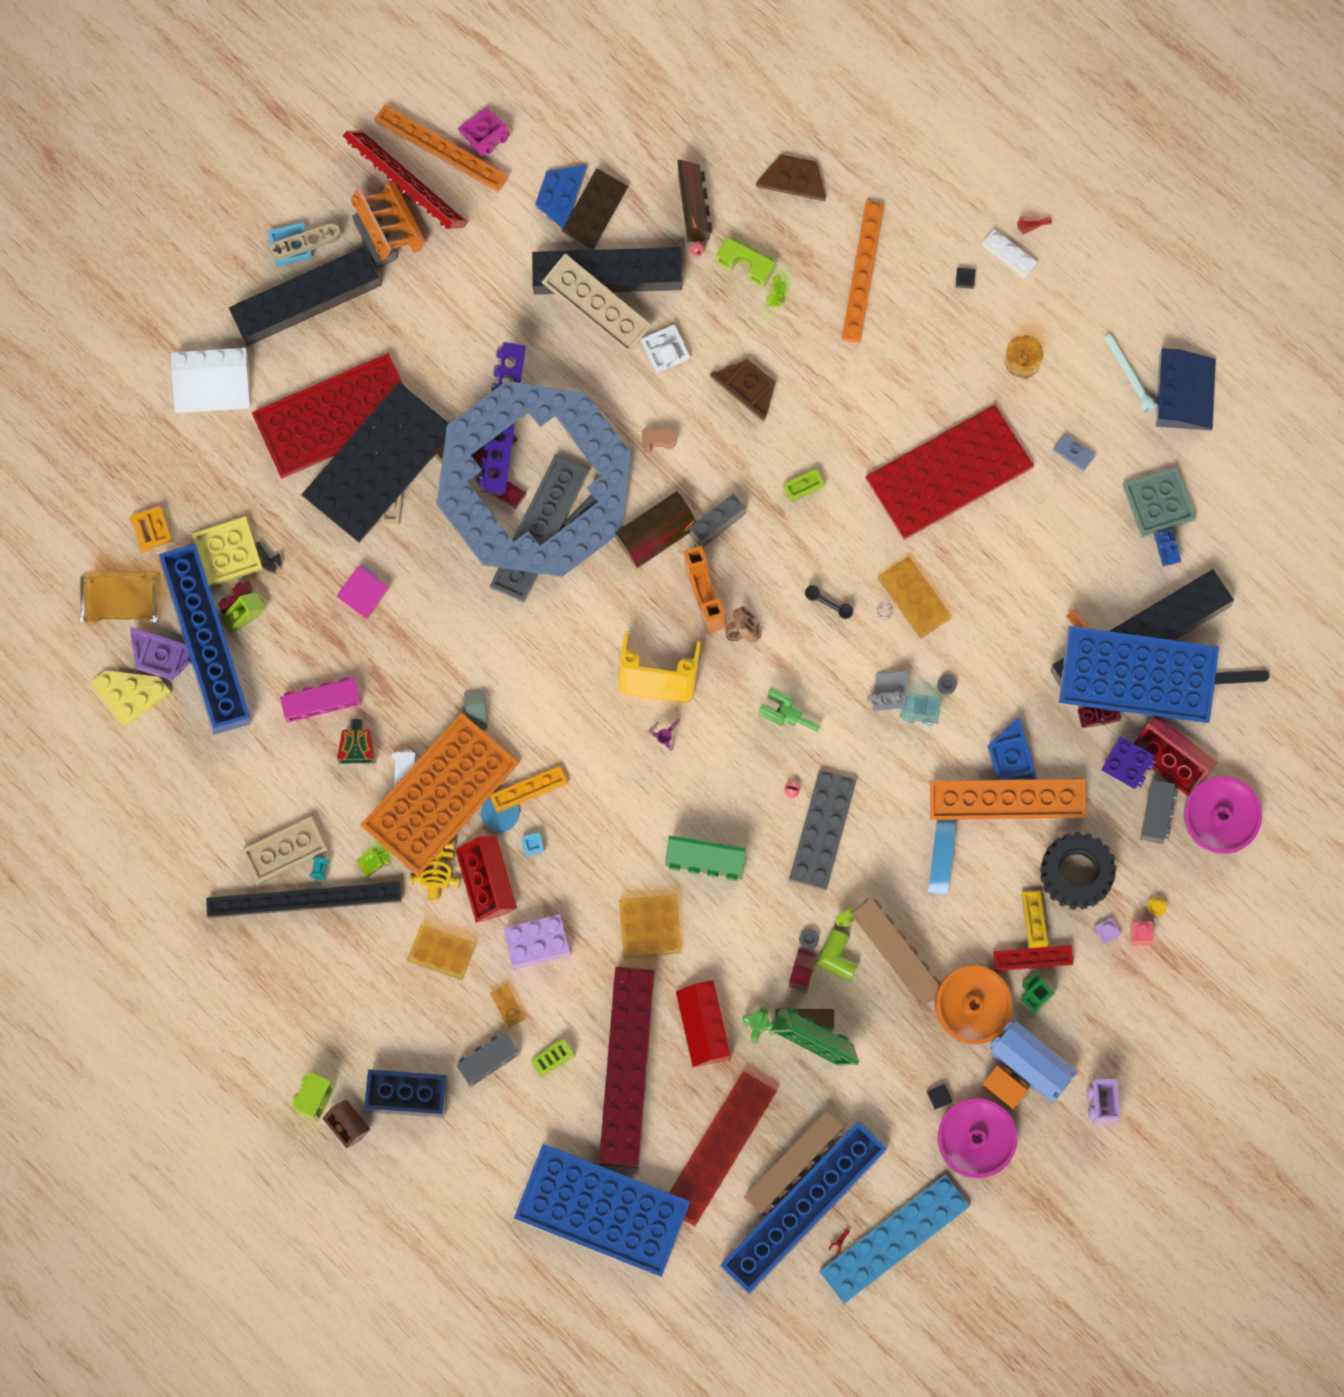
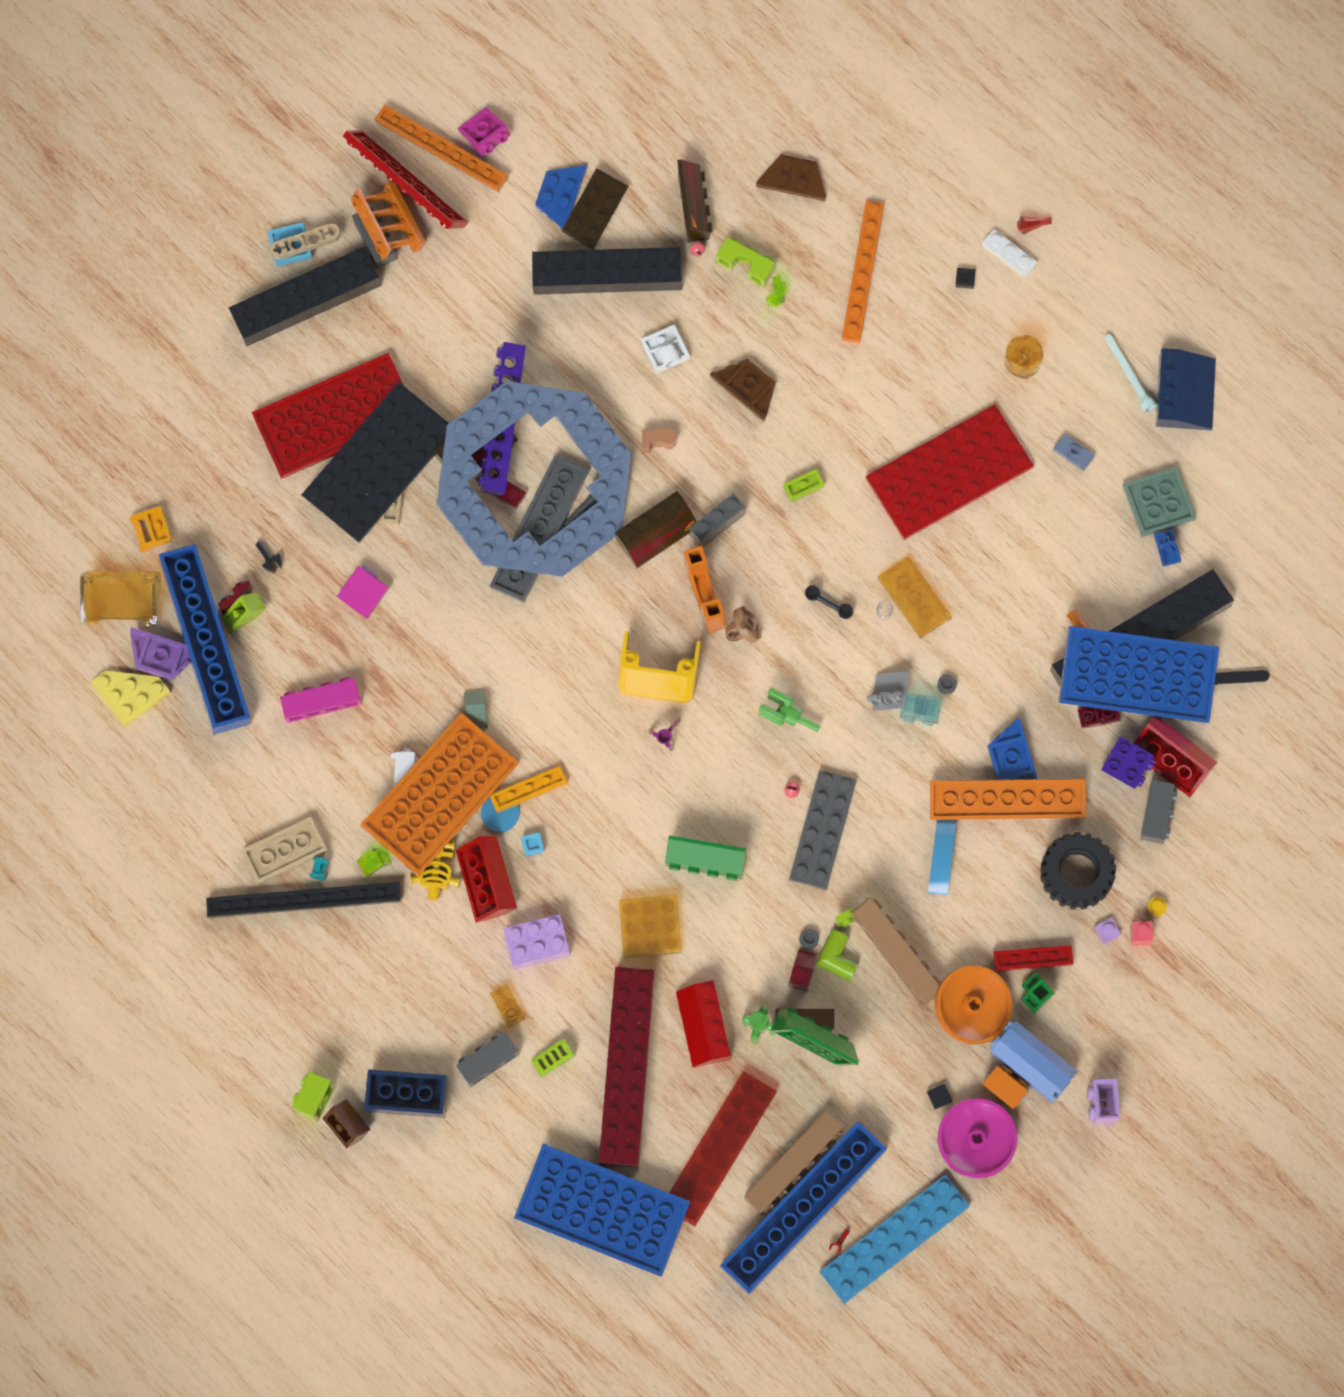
(210, 380): white slope -> none
(227, 551): light yellow plate -> none
(356, 745): torso -> none
(441, 952): clear yellow plate -> none
(596, 303): tan plate -> none
(1034, 919): yellow tile -> none
(1222, 815): dark pink dish -> none

